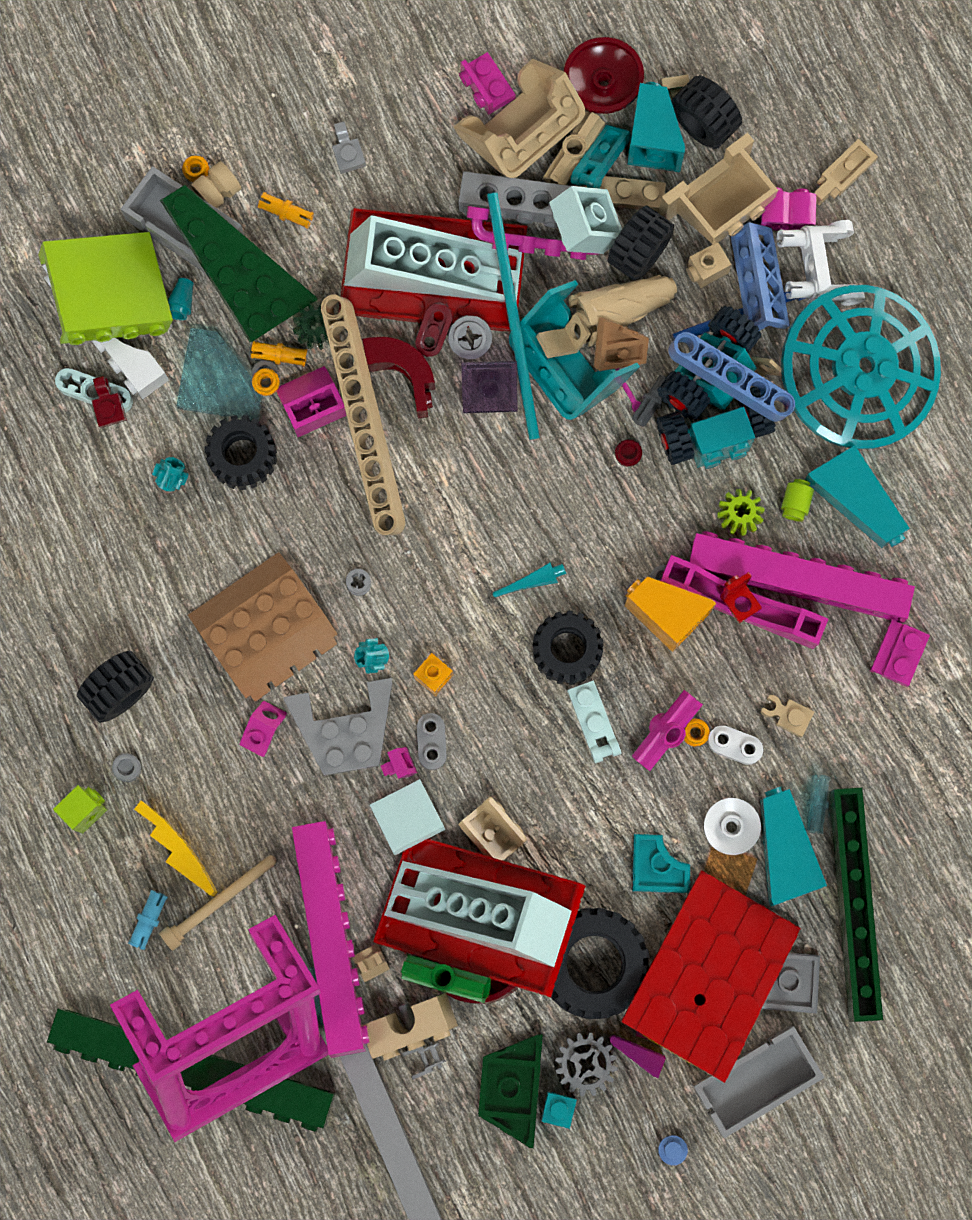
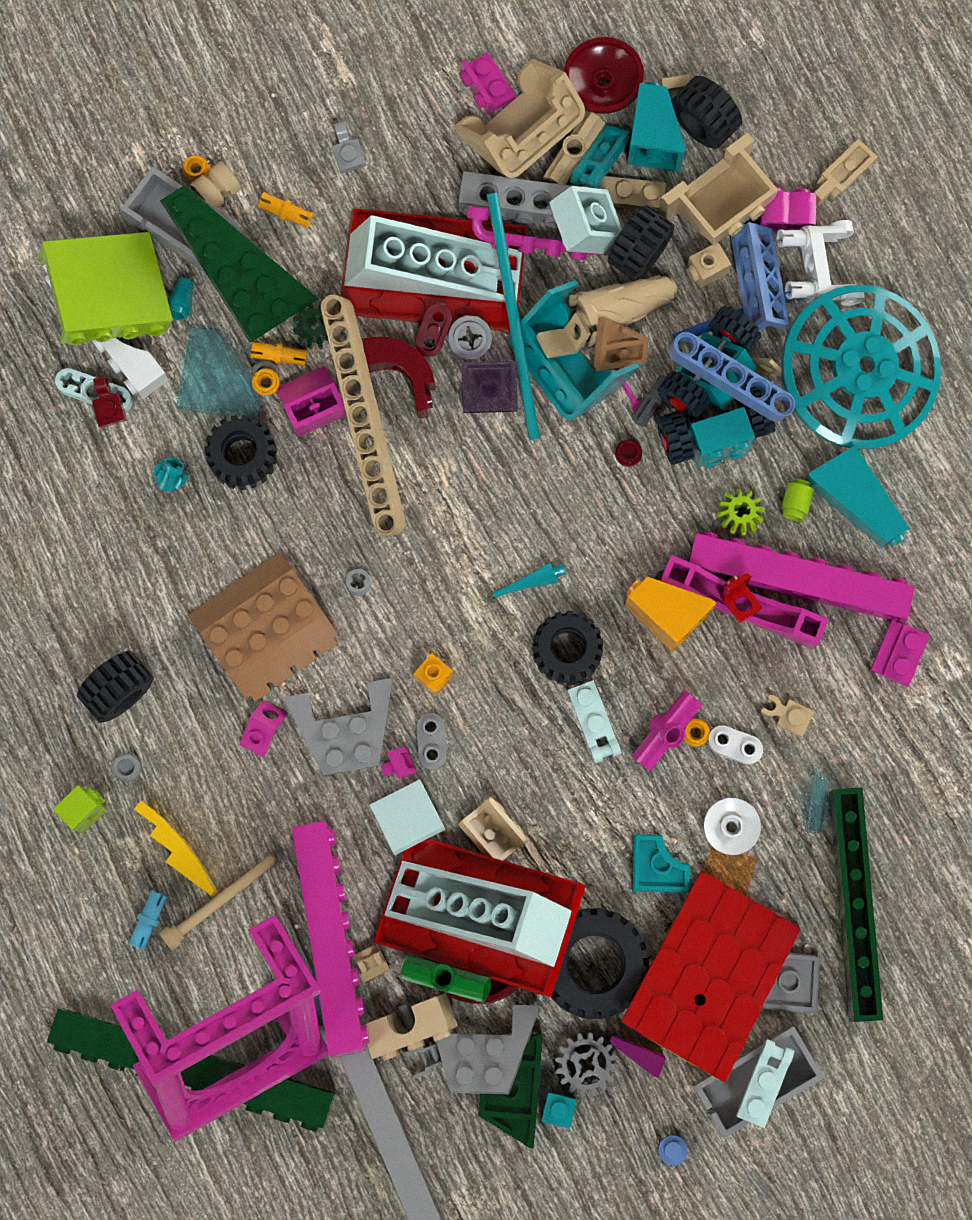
(371, 655): teal gear -> none
(487, 1061): none -> light grey wing
(764, 1084): none -> light aqua plate
(787, 849): teal slope -> none

